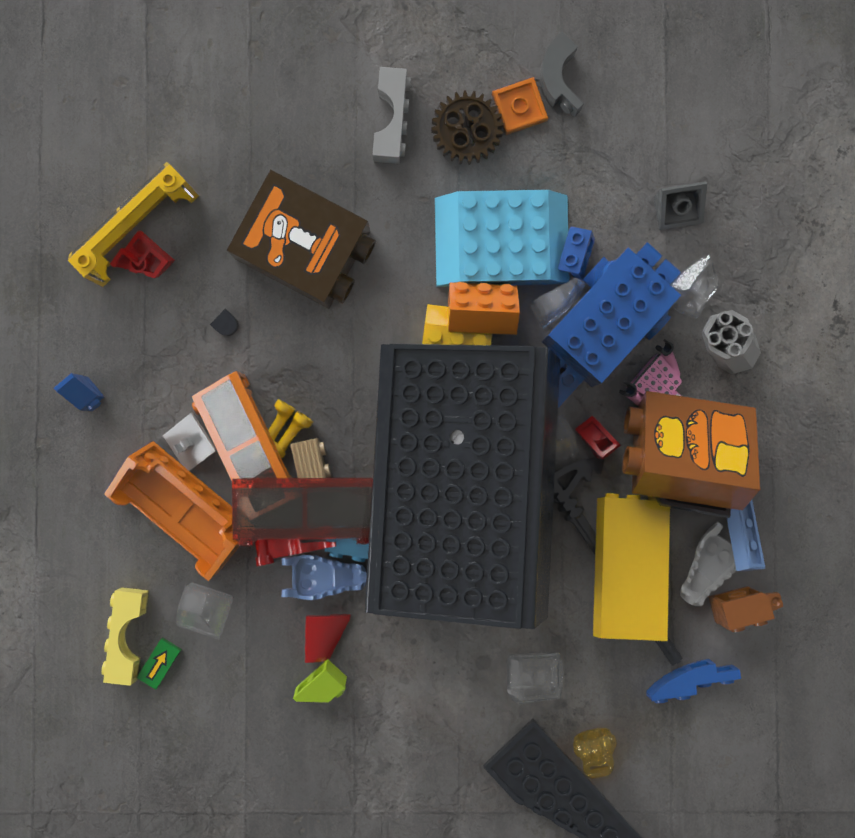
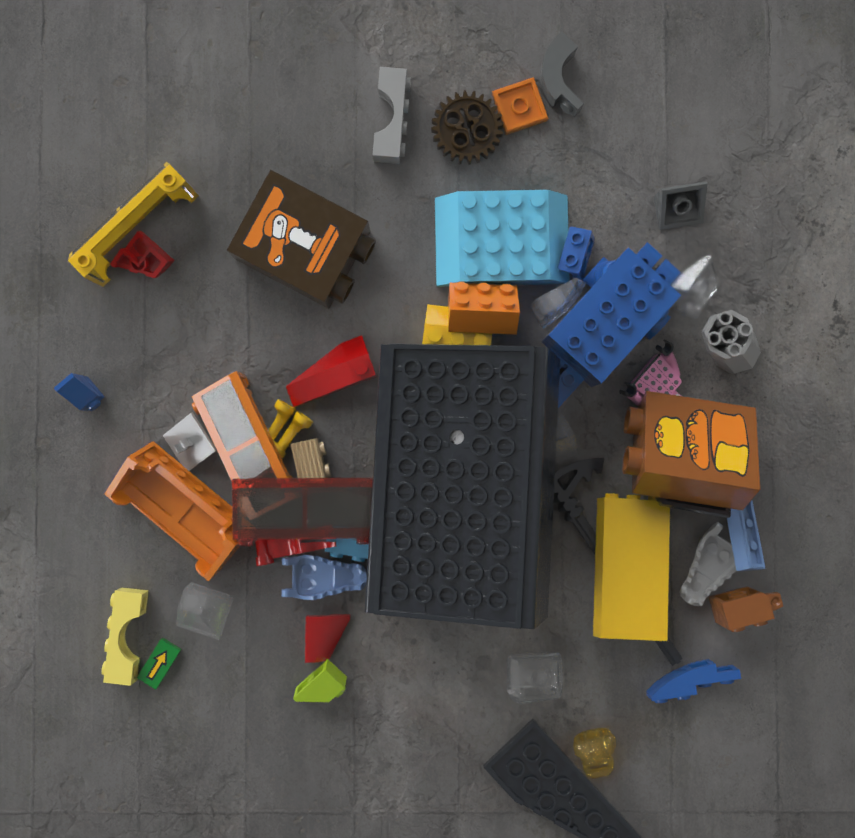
(225, 323): black tile -> none
(337, 370): none -> red wedge
(597, 438): red slope -> none

